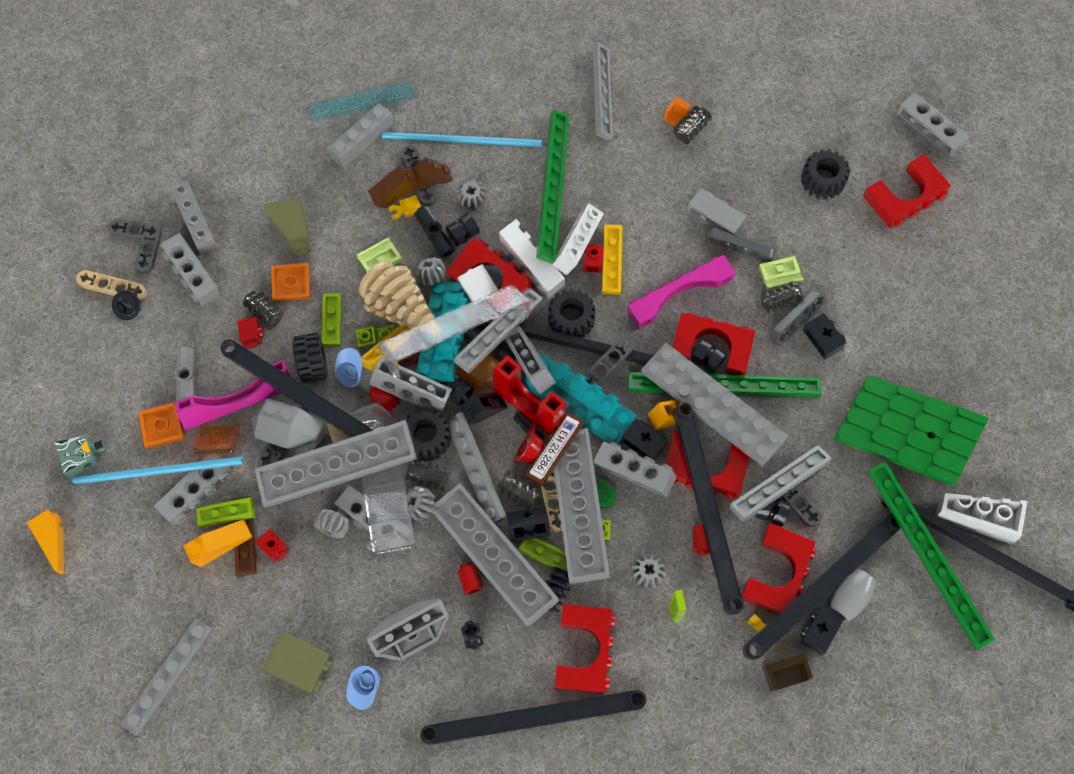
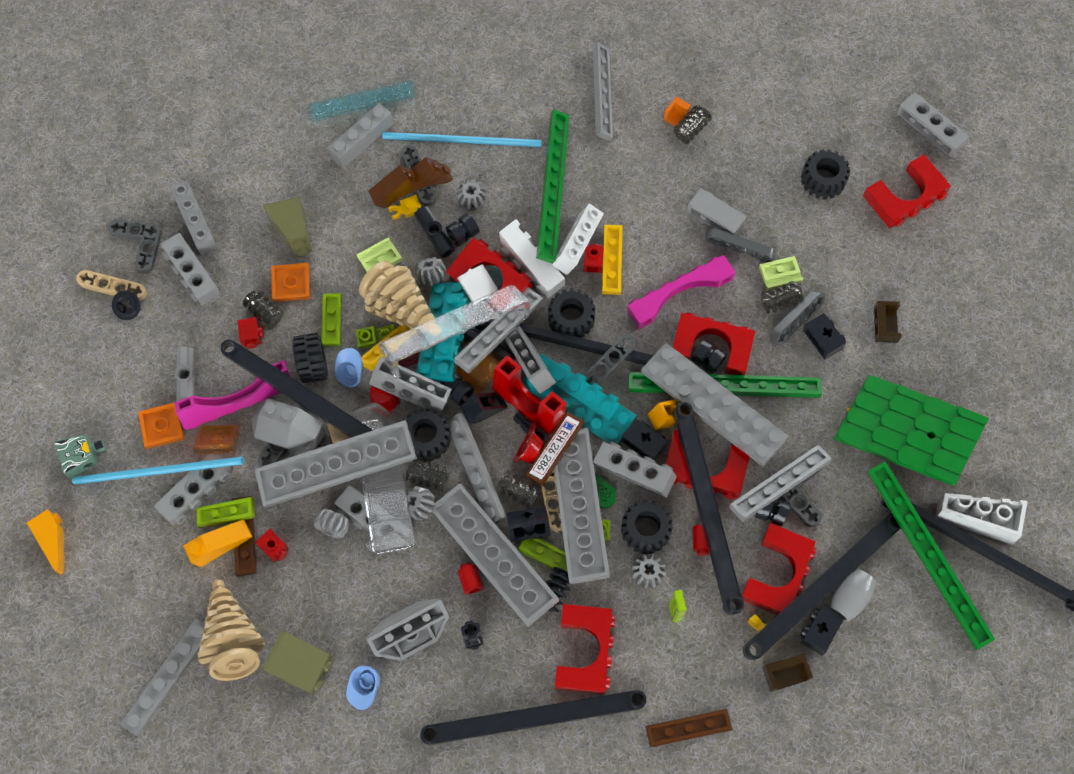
(228, 638): none -> tan plant
(642, 542): none -> black tyre
(688, 728): none -> reddish brown tile
(886, 321): none -> dark brown panel

